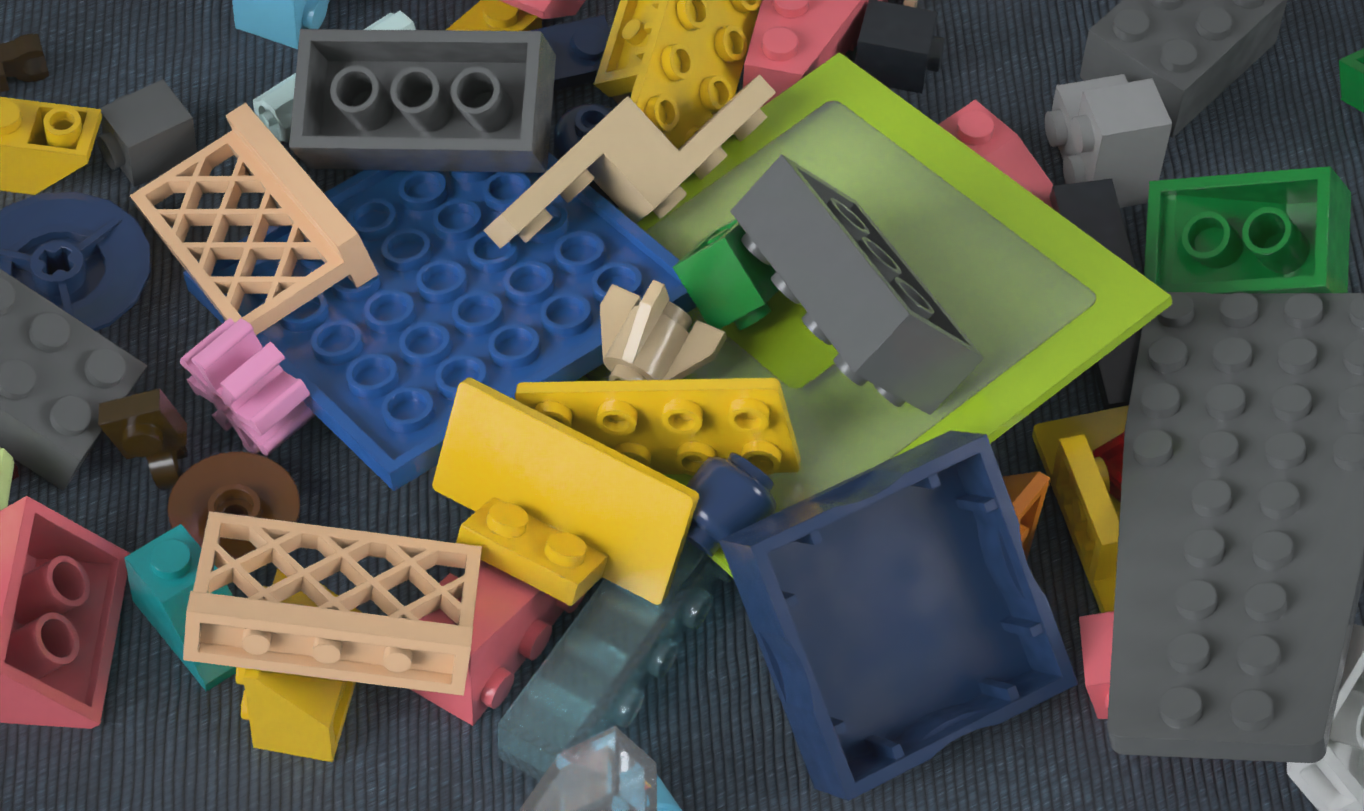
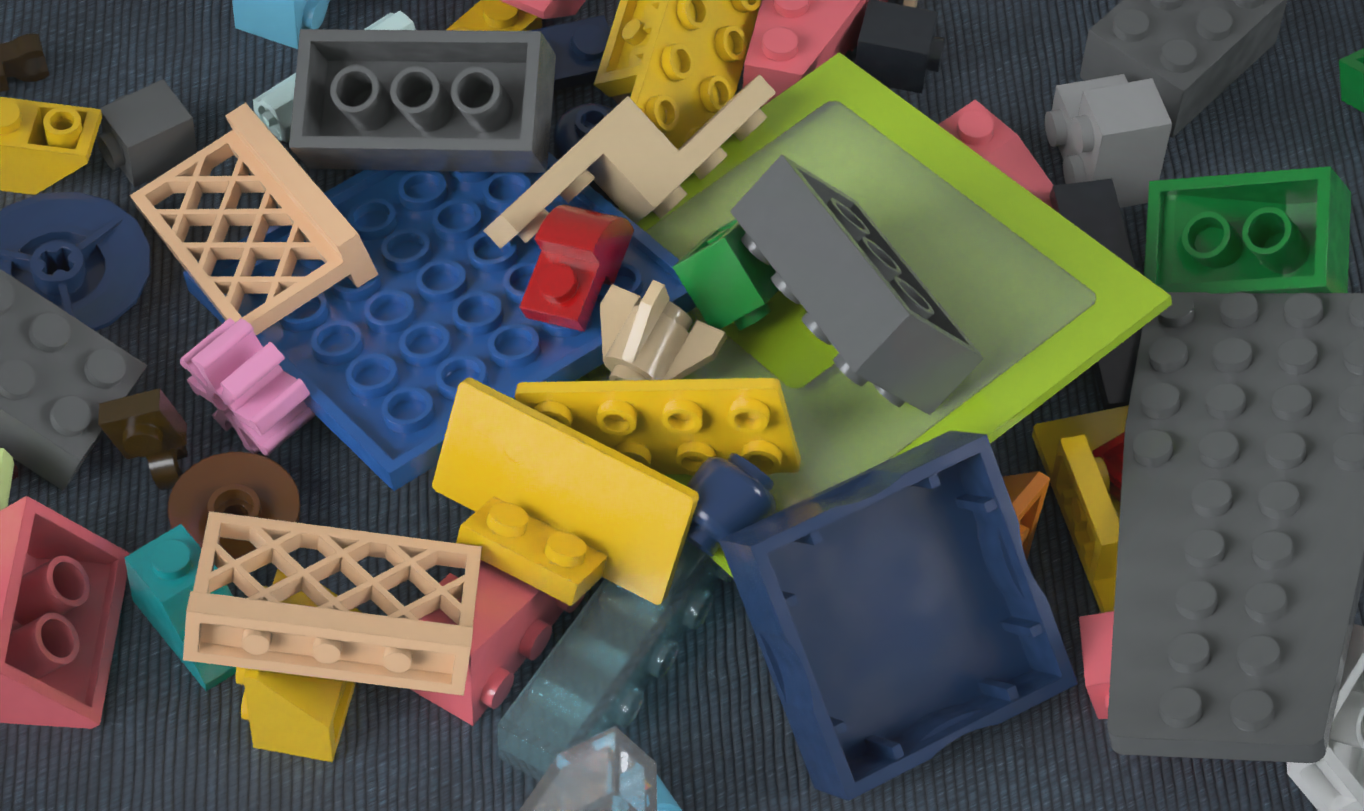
(576, 258): none -> red brick

